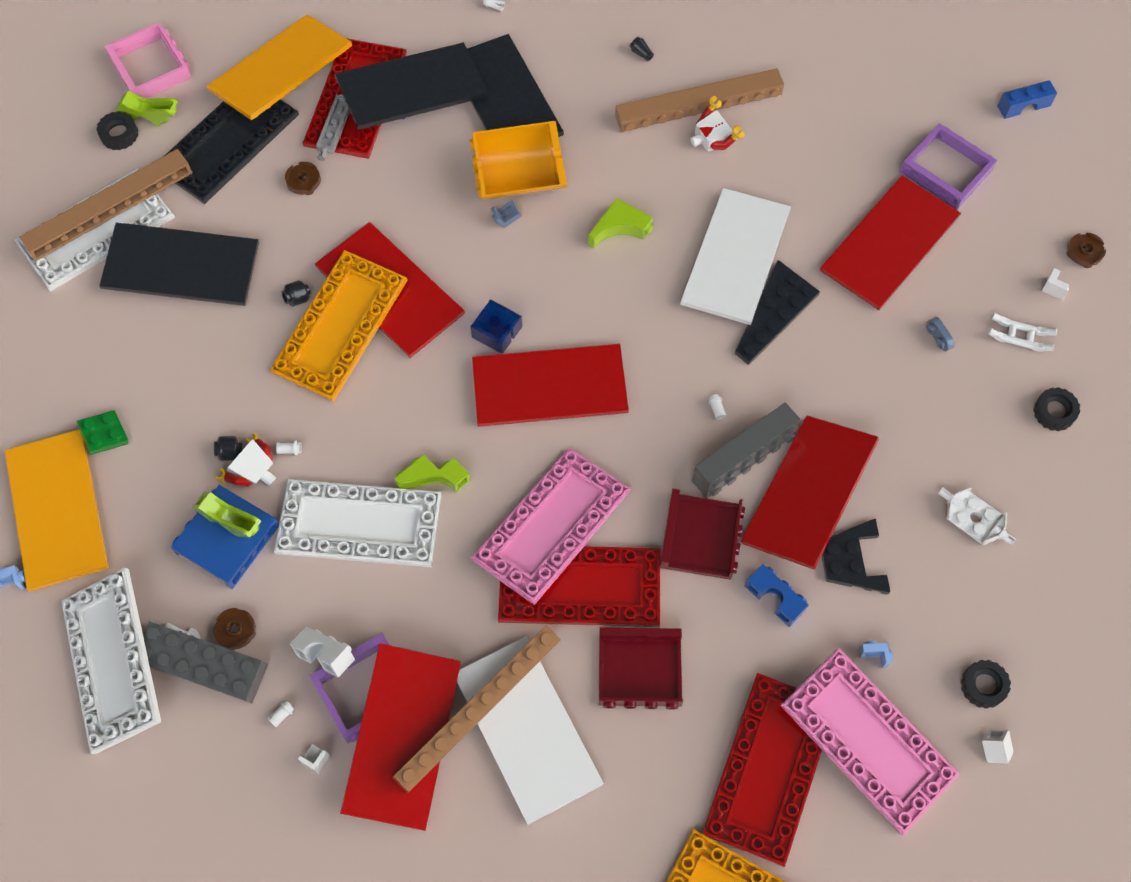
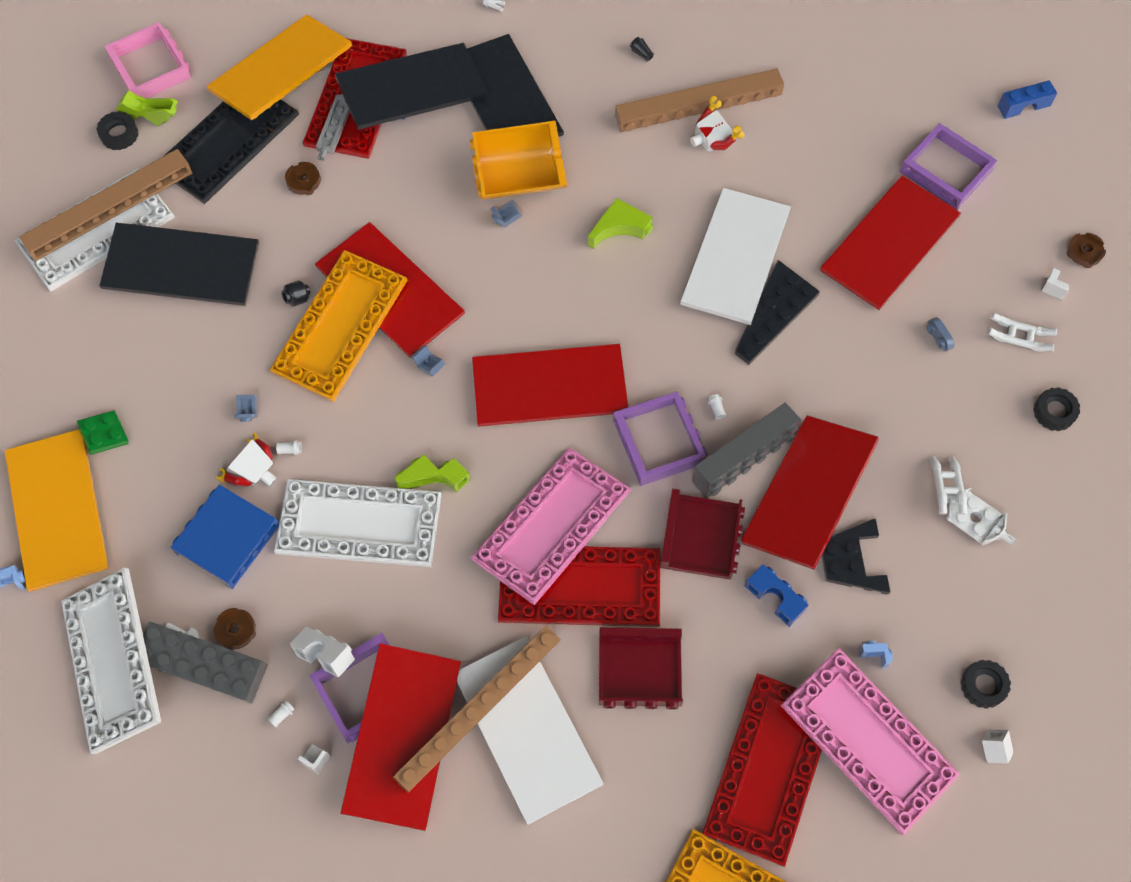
(227, 448): black head -> none
(231, 518): lime arch -> none
(246, 407): none -> sand blue bracket
(427, 362): none -> sand blue bracket
(496, 326): clear blue piece -> none
(645, 477): none -> medium lavender window
(942, 490): none -> white piece

